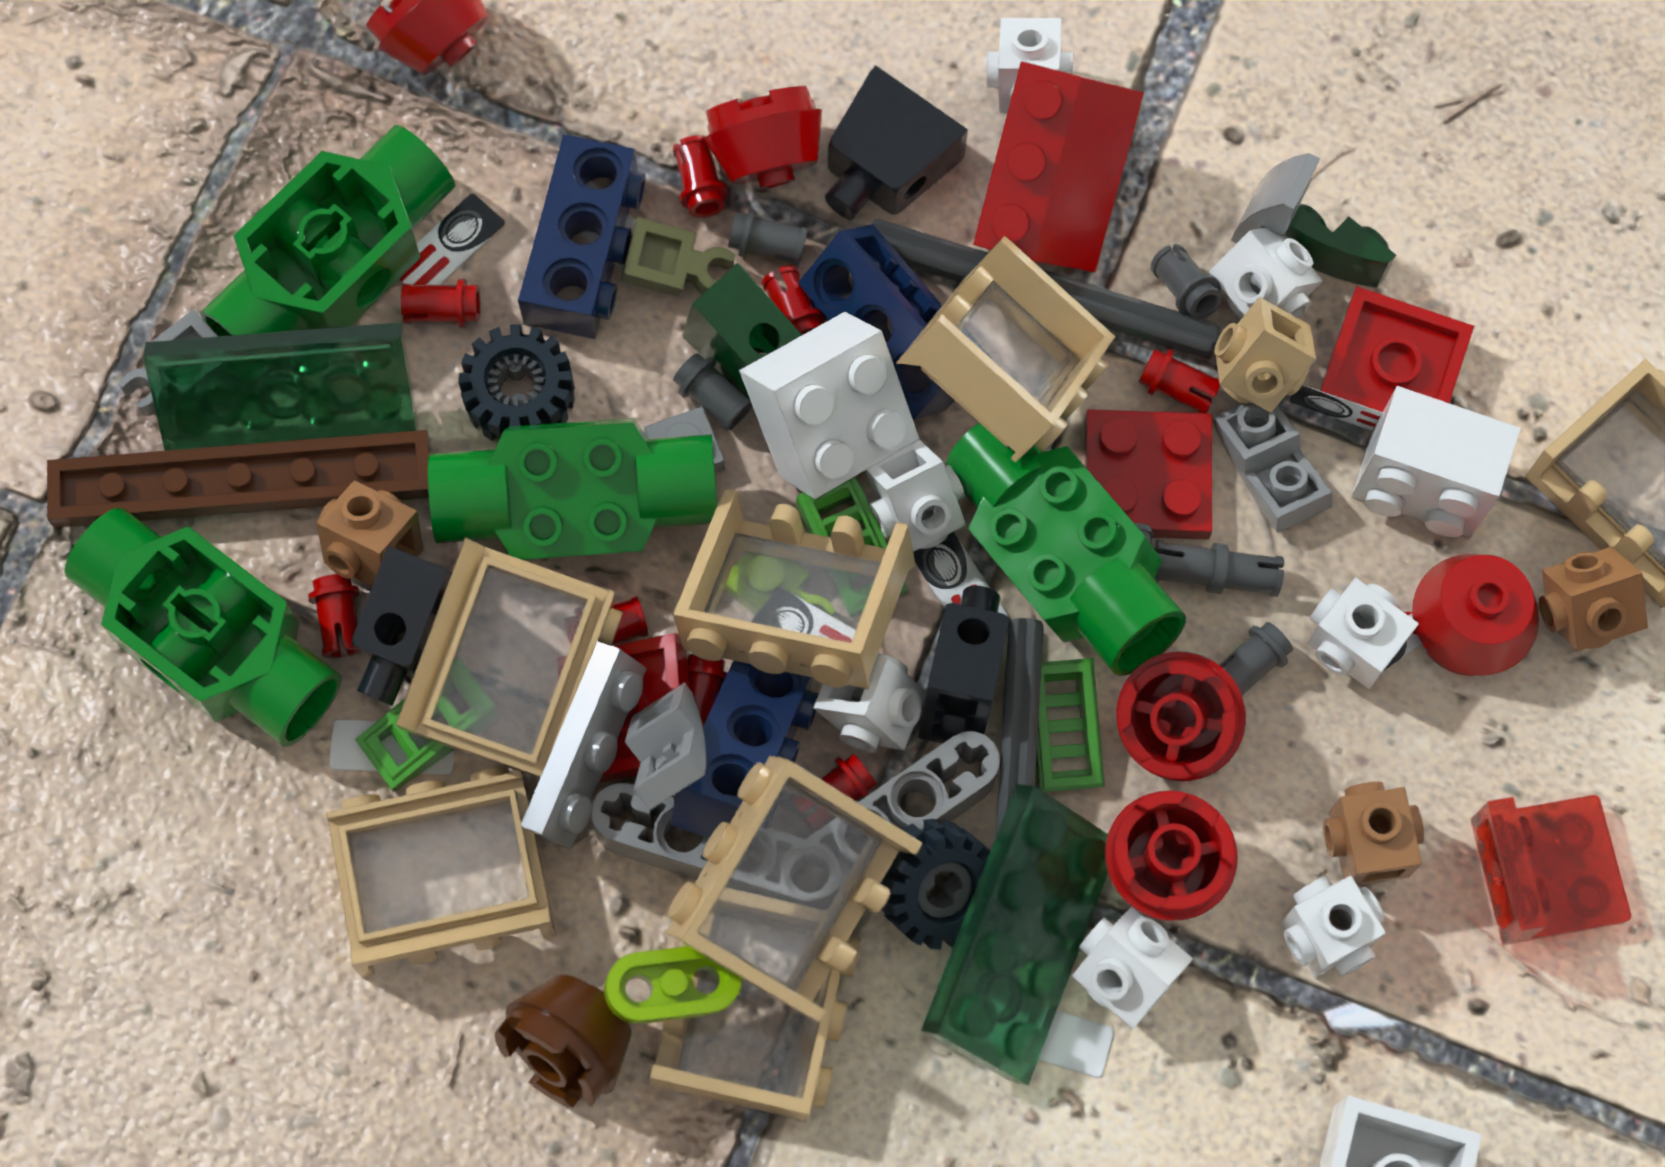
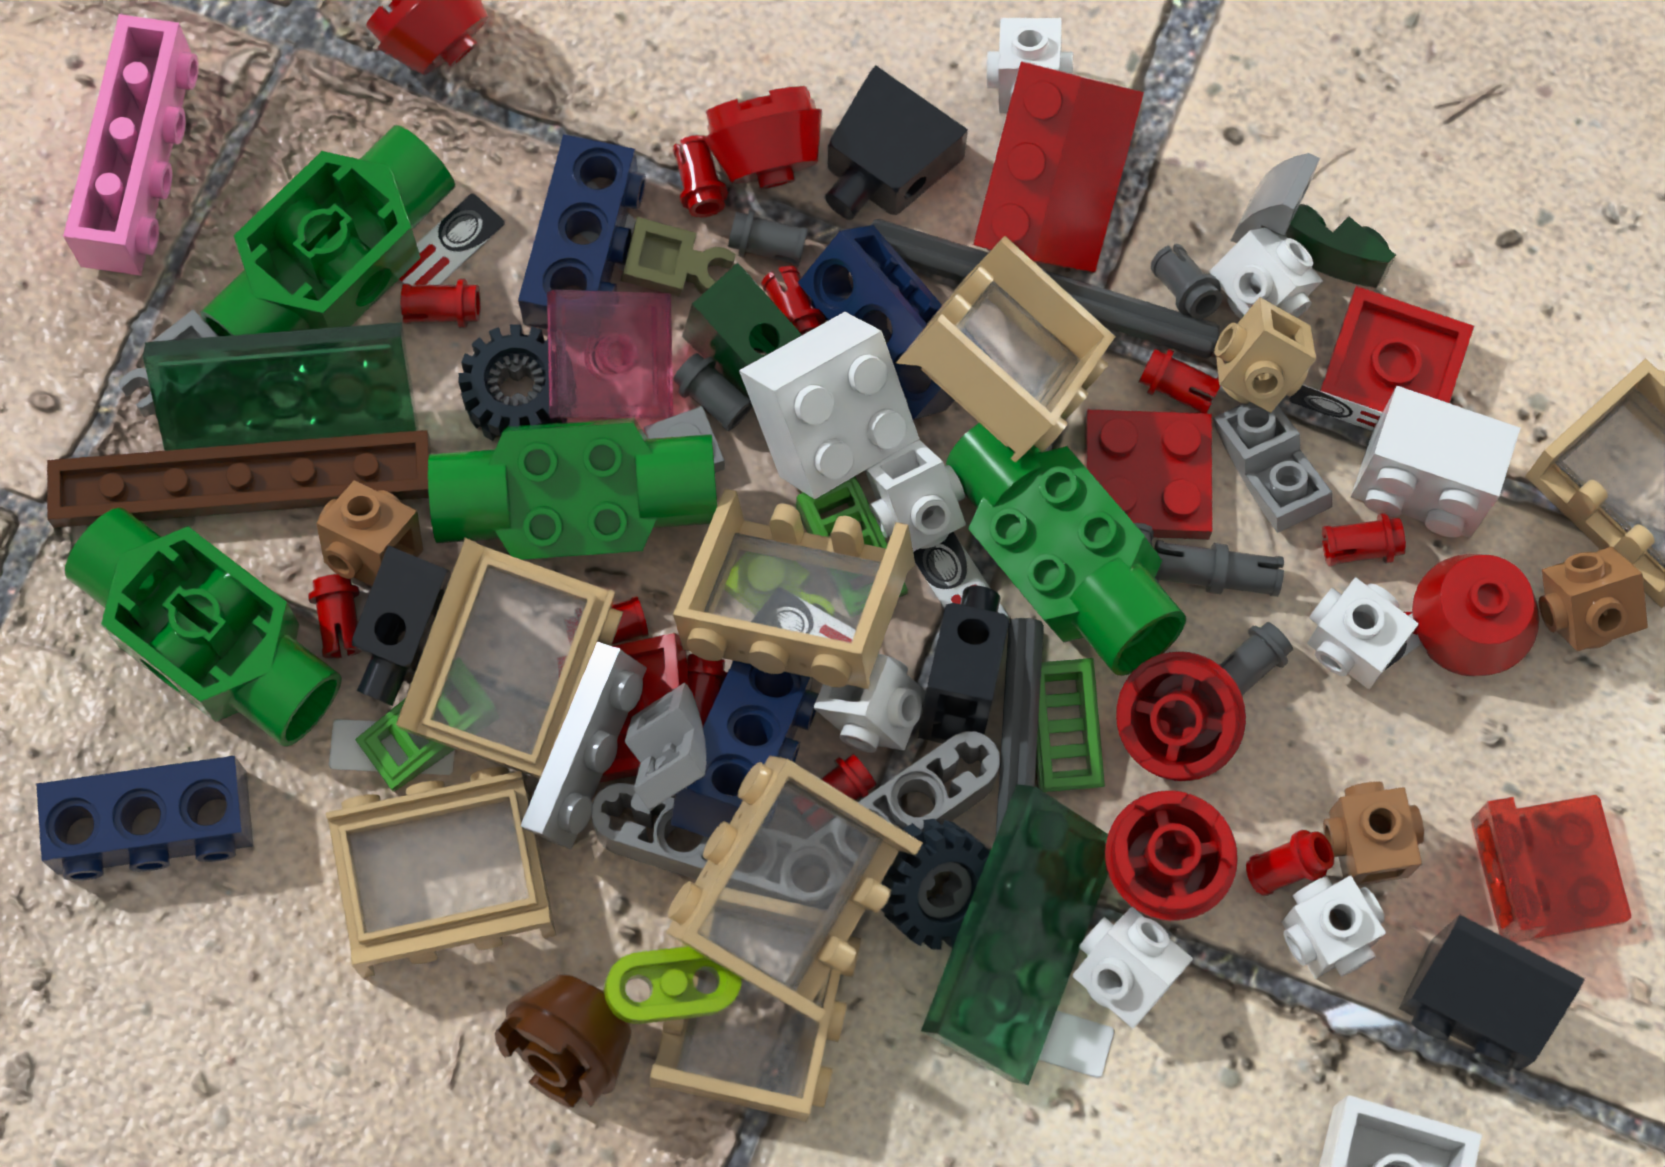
(118, 799): none -> dark blue brick
(130, 146): none -> bright pink brick
(609, 355): none -> clear pink plate
(1303, 857): none -> red pin
(1364, 541): none -> red pin
(1489, 995): none -> black slope

